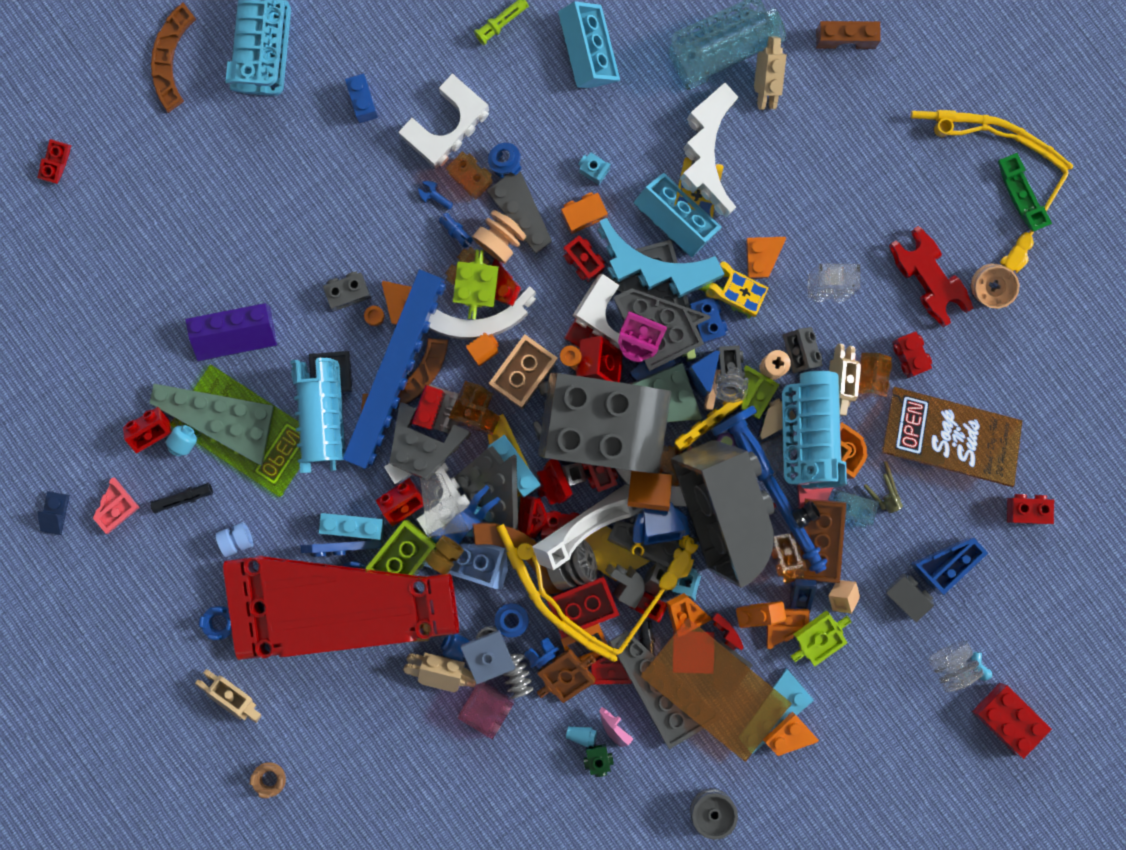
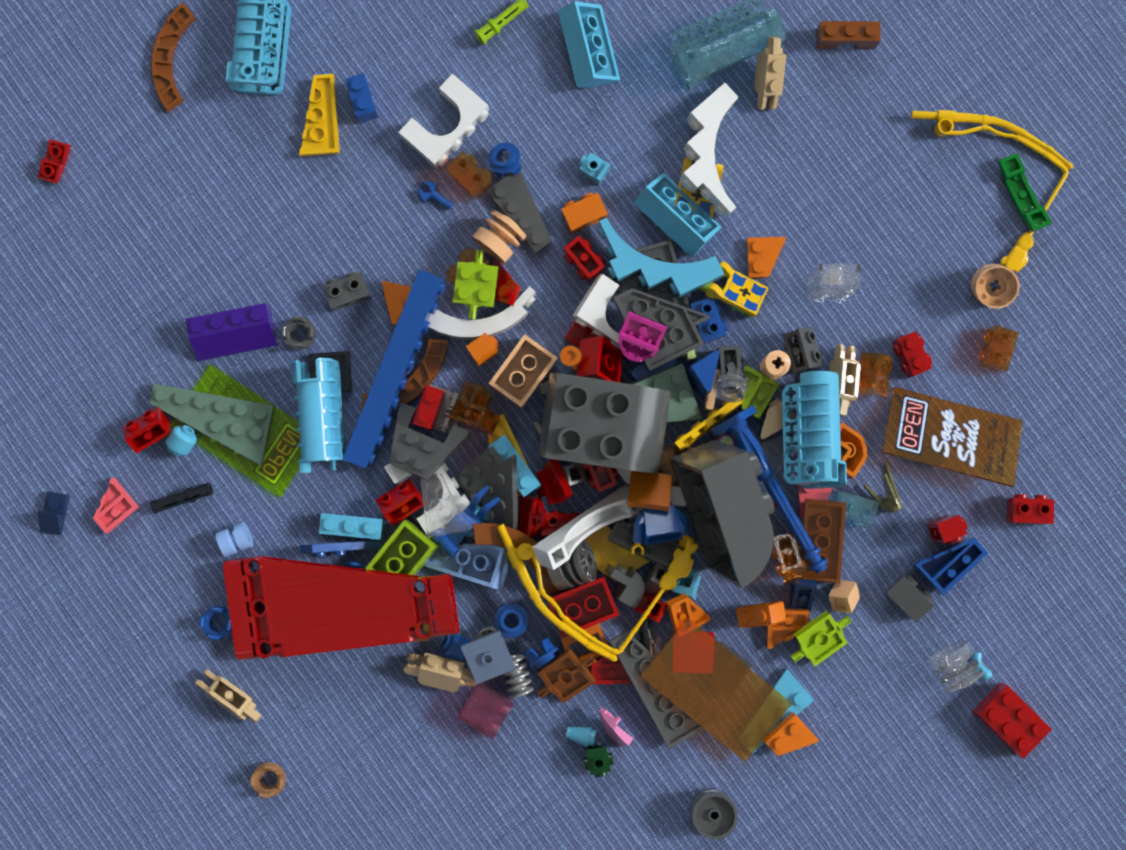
(291, 325): none -> dark grey piece
(321, 125): none -> yellow wing
(374, 316): orange tile -> none
(444, 555): pearl gold wheel -> none
(455, 230): blue pin -> none
(731, 635): red slope -> none
(806, 514): black wheel -> none
(924, 266): red piece -> none
(948, 529): none -> red brick
(997, 348): none -> clear orange brick

